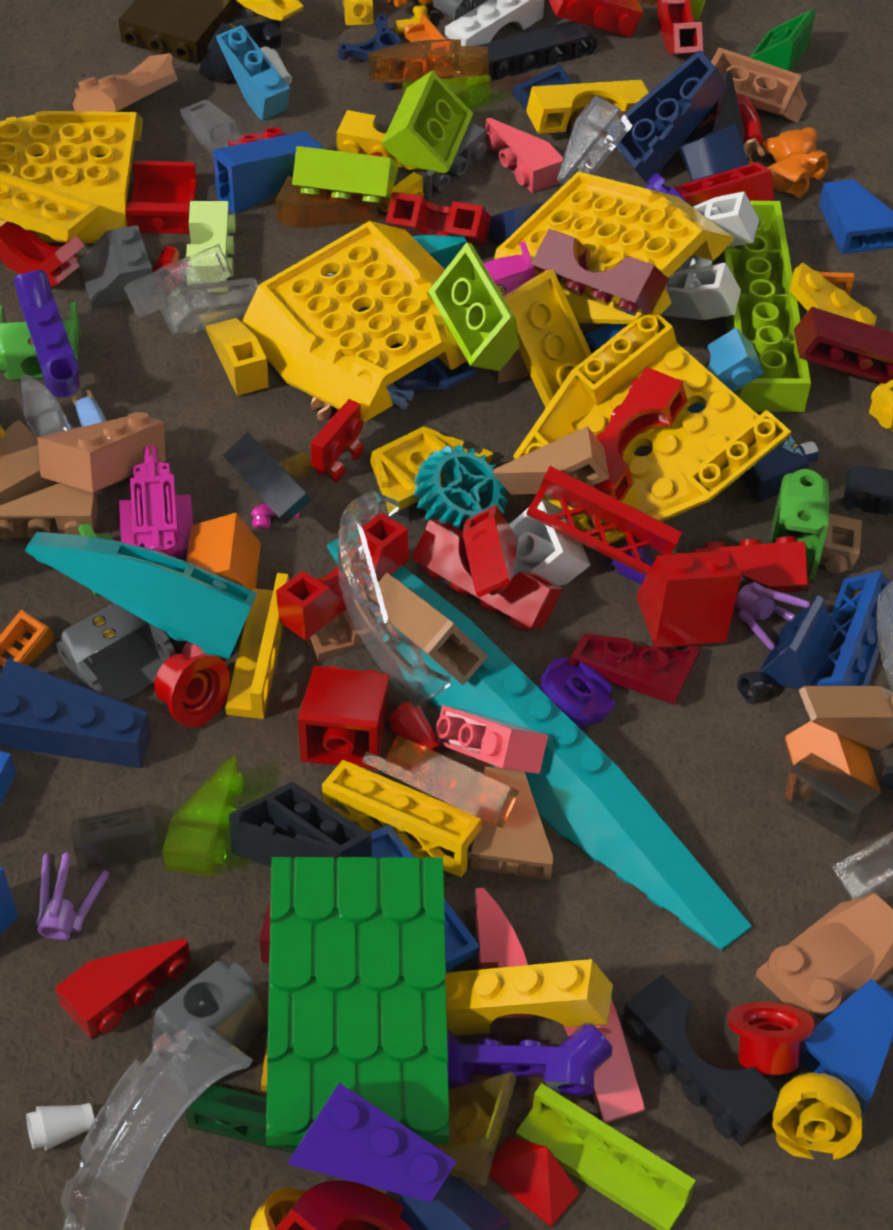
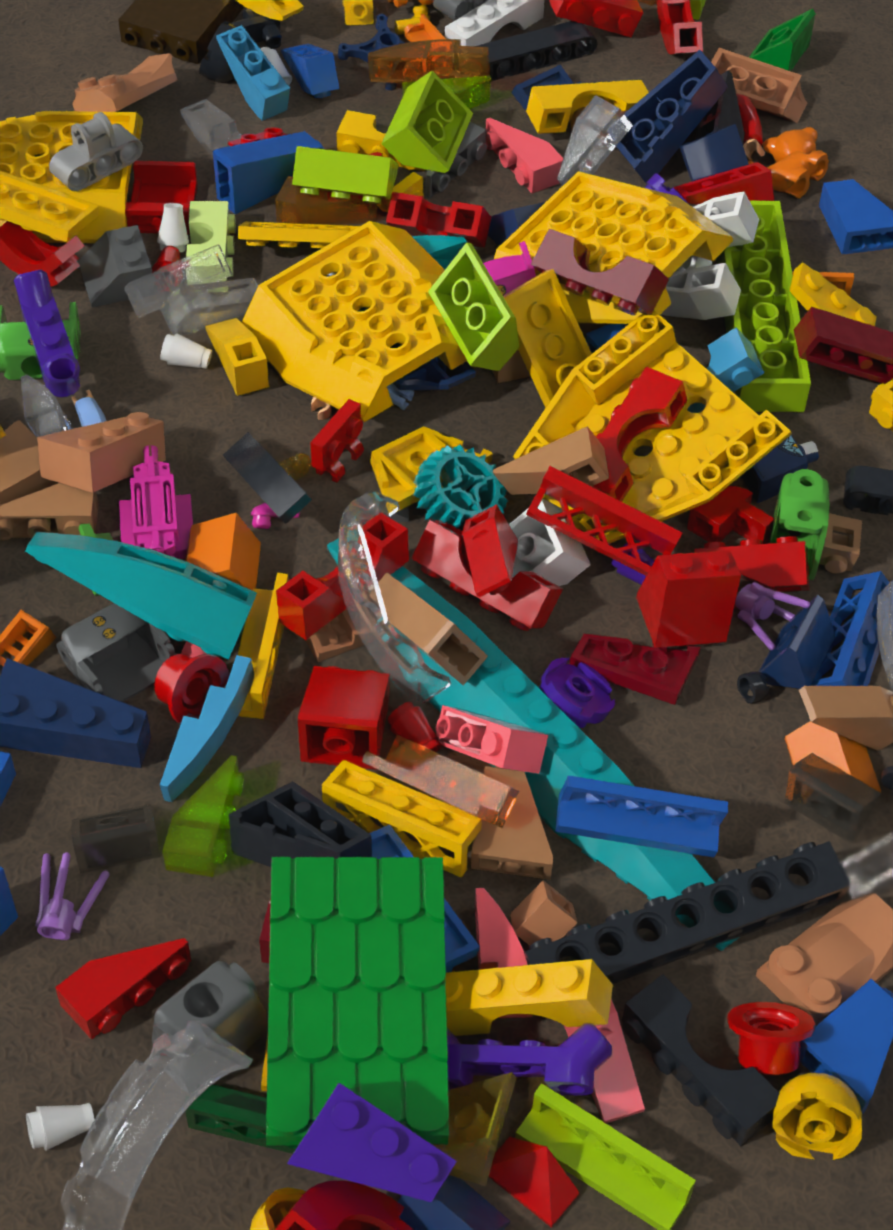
(95, 153): none -> light grey piece
(173, 228): none -> white cone
(184, 352): none -> white cone
(202, 737): none -> dark azure slope
(291, 233): none -> yellow plate
(313, 69): none -> blue slope
(543, 915): none -> nougat panel
(640, 816): none -> blue fence
(730, 512): none -> red brick
(816, 864): none -> black brick

